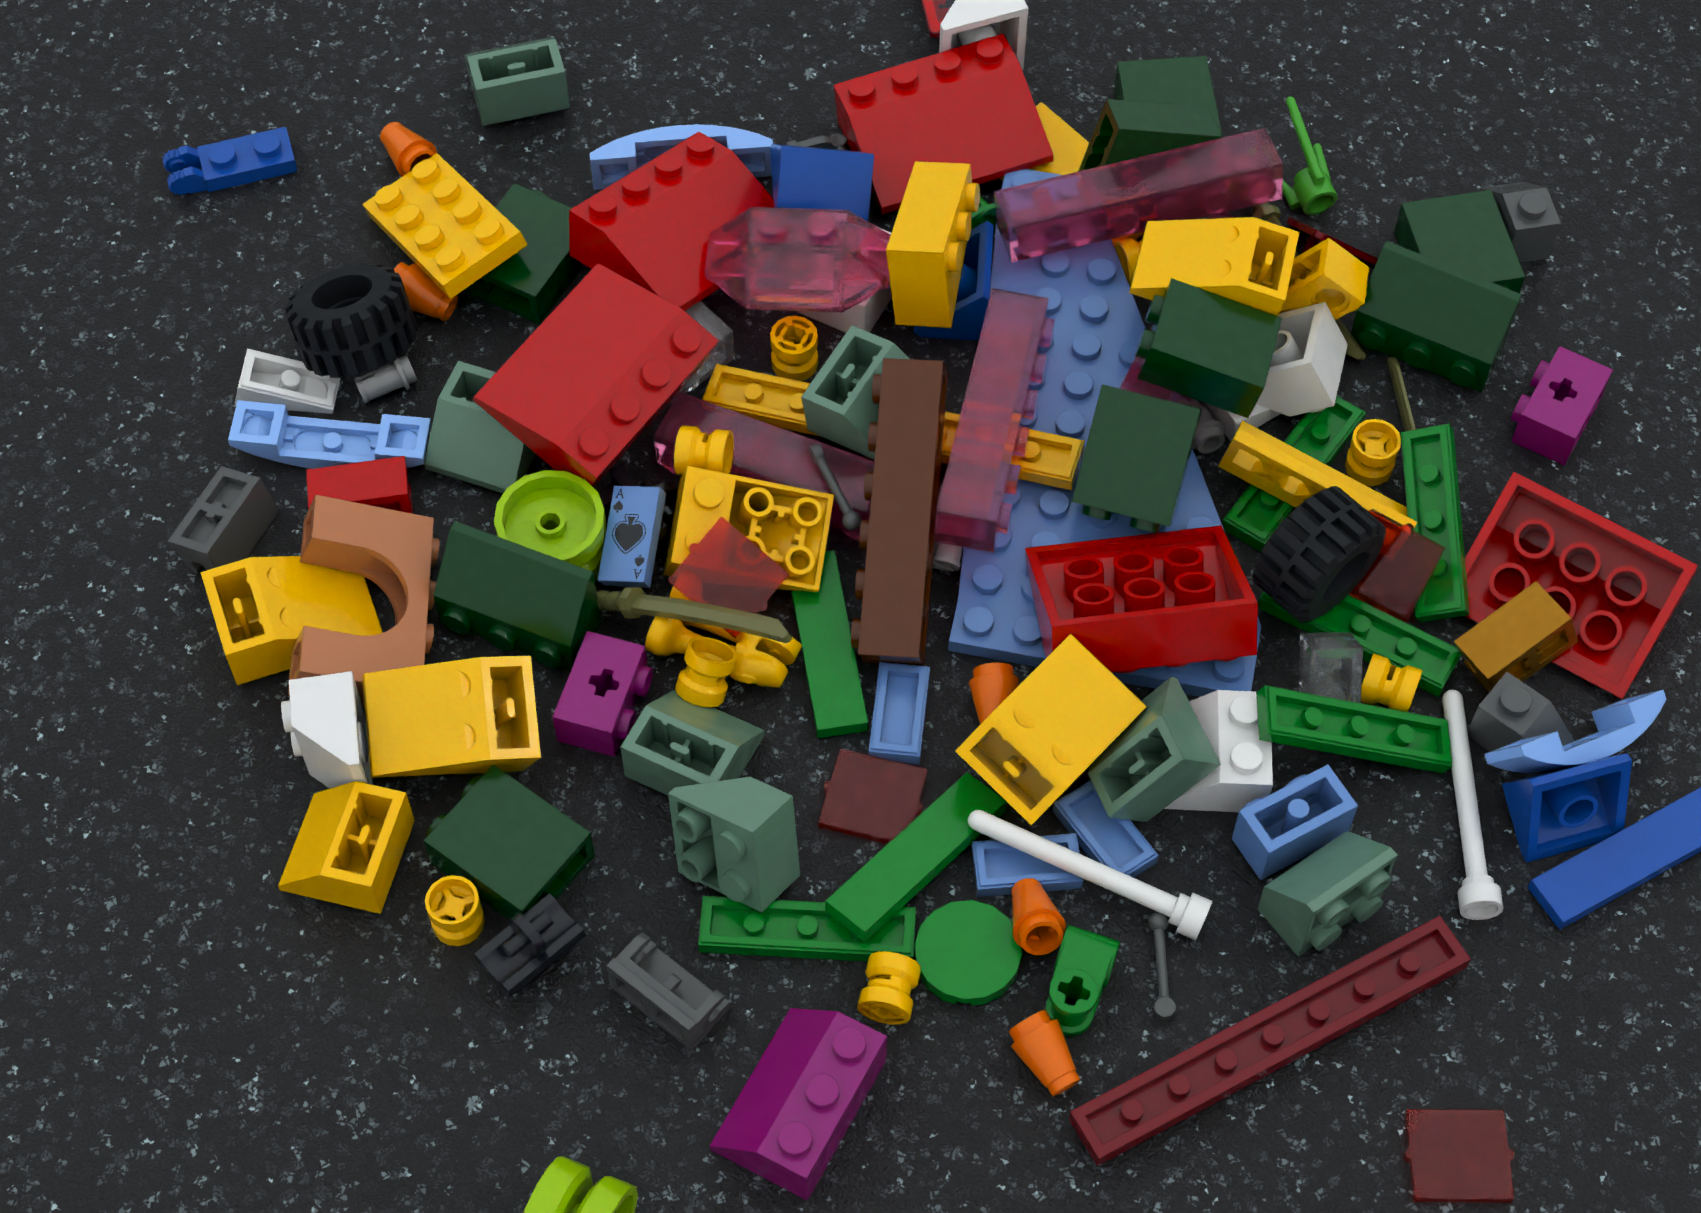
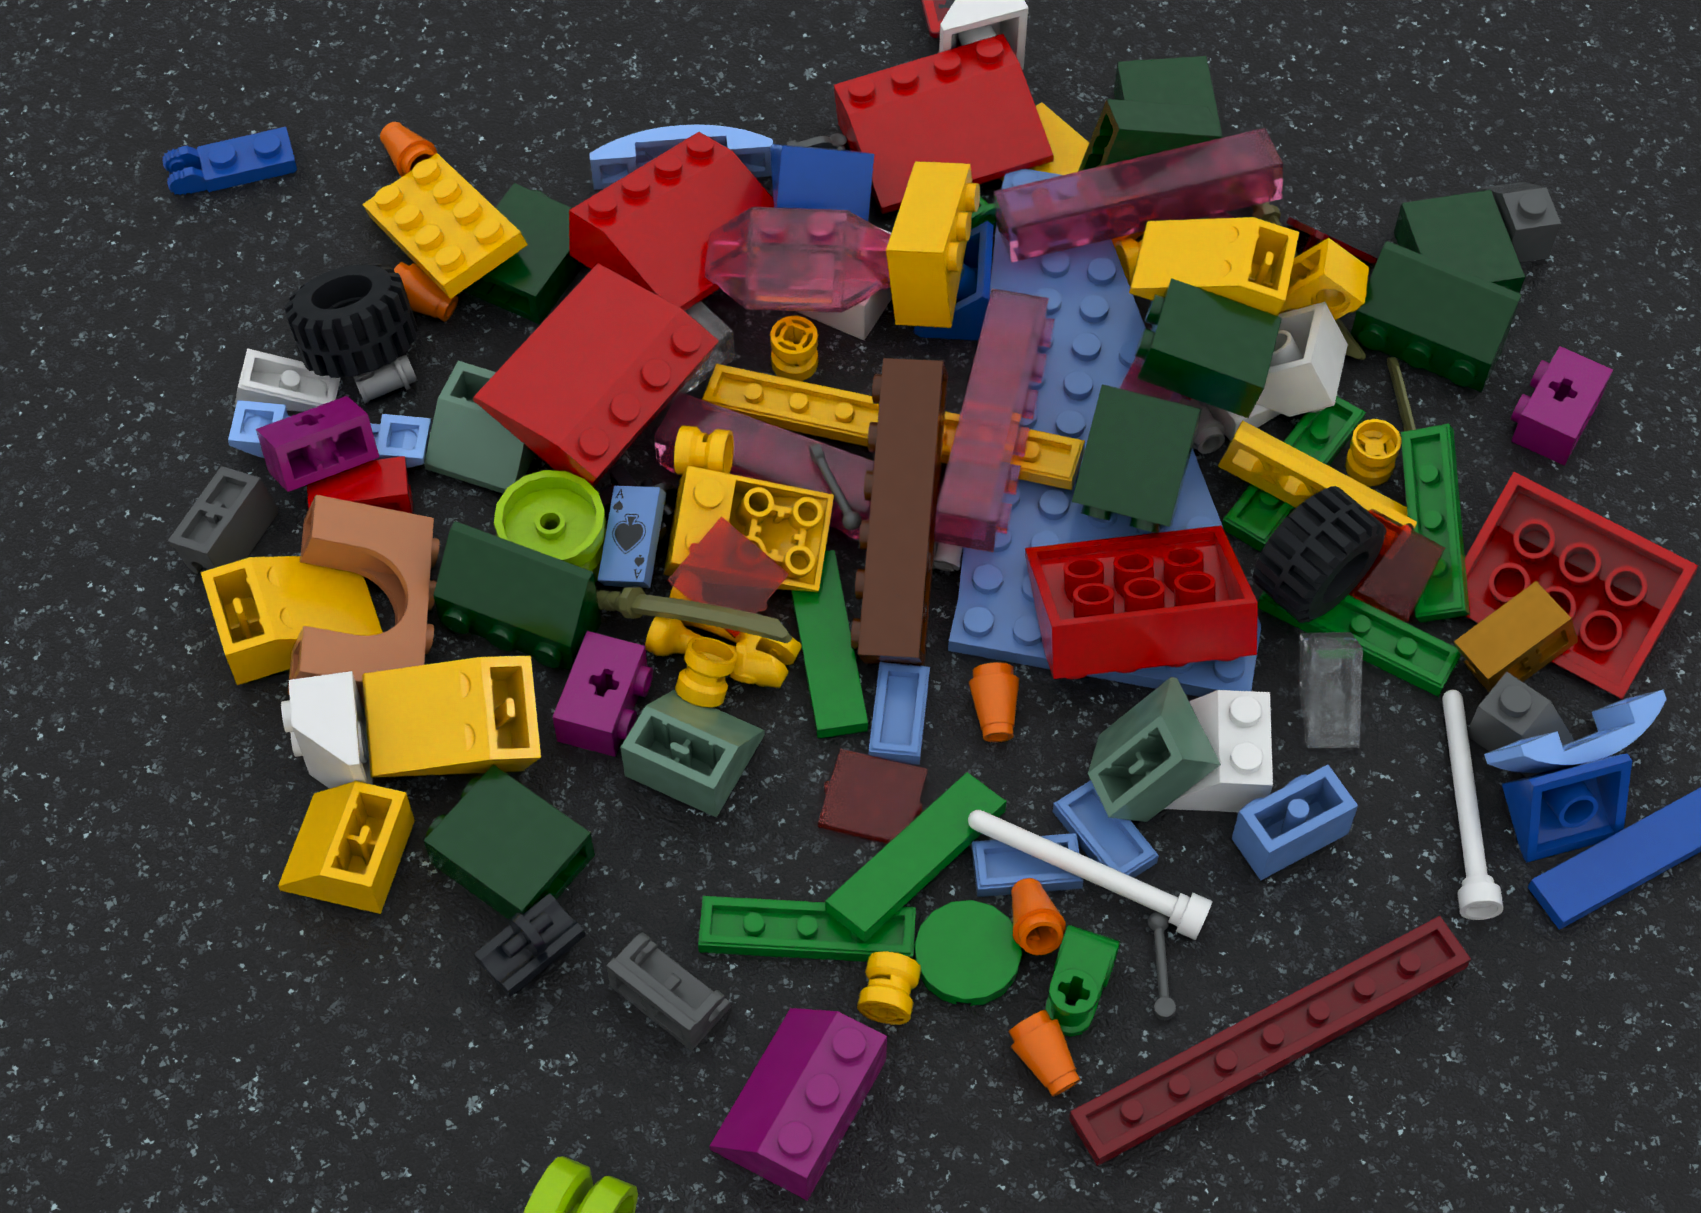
(317, 443): none -> magenta brick
(450, 899): yellow wheel -> none
(518, 80): sand green slope -> none
(736, 838): sand green slope -> none
(840, 396): sand green slope -> none
(1050, 729): yellow slope -> none
(1312, 184): bright green plant -> none
(1328, 891): sand green slope -> none
(1353, 729): green tile -> none
(1389, 684): yellow wheel -> none
(1458, 1156): clear red piece -> none

